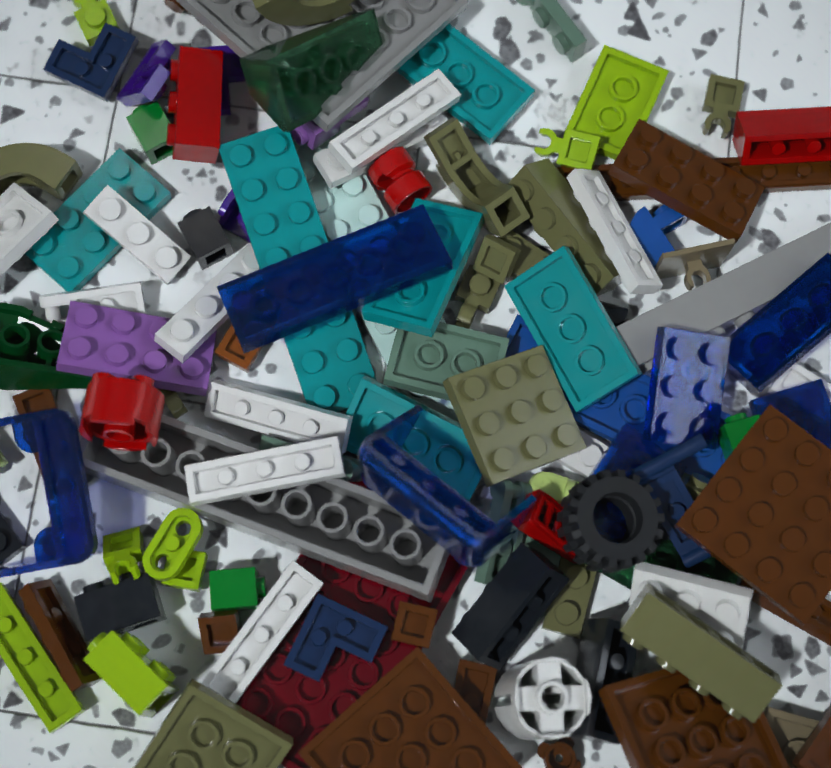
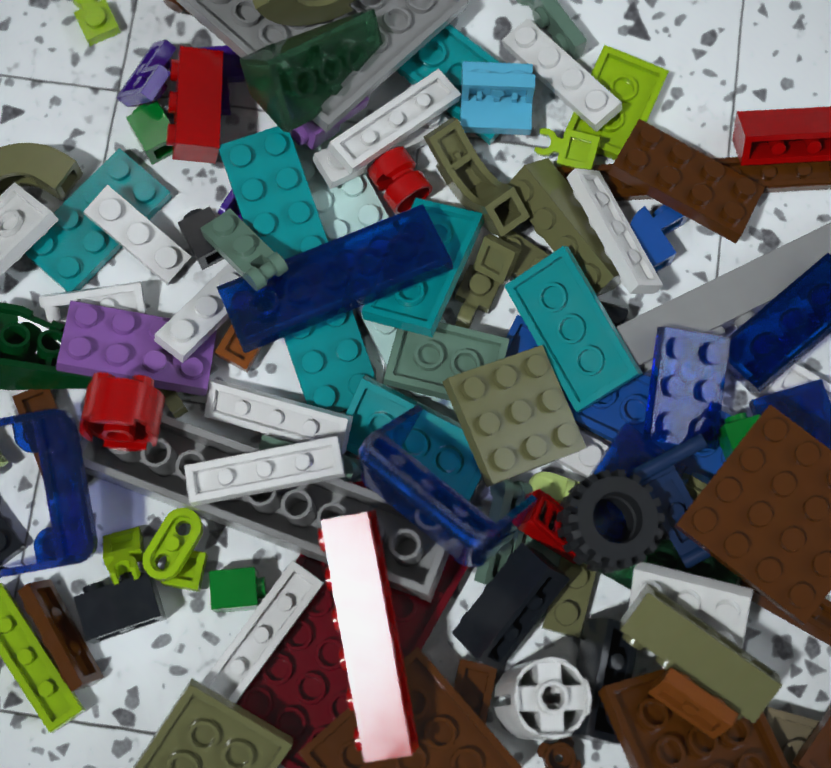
(93, 71): dark blue plate -> none
(130, 673): lime brick -> none
(218, 630): reddish brown plate -> none
(243, 249): none -> sand green plate
(330, 627): dark blue plate -> none
(369, 636): none -> brick
(414, 625): reddish brown plate -> none
(497, 98): none -> medium azure bracket
(562, 74): none -> white plate
(693, 703): none -> dark orange plate
(694, 261): dark tan piece -> none
(723, 101): olive plate -> none

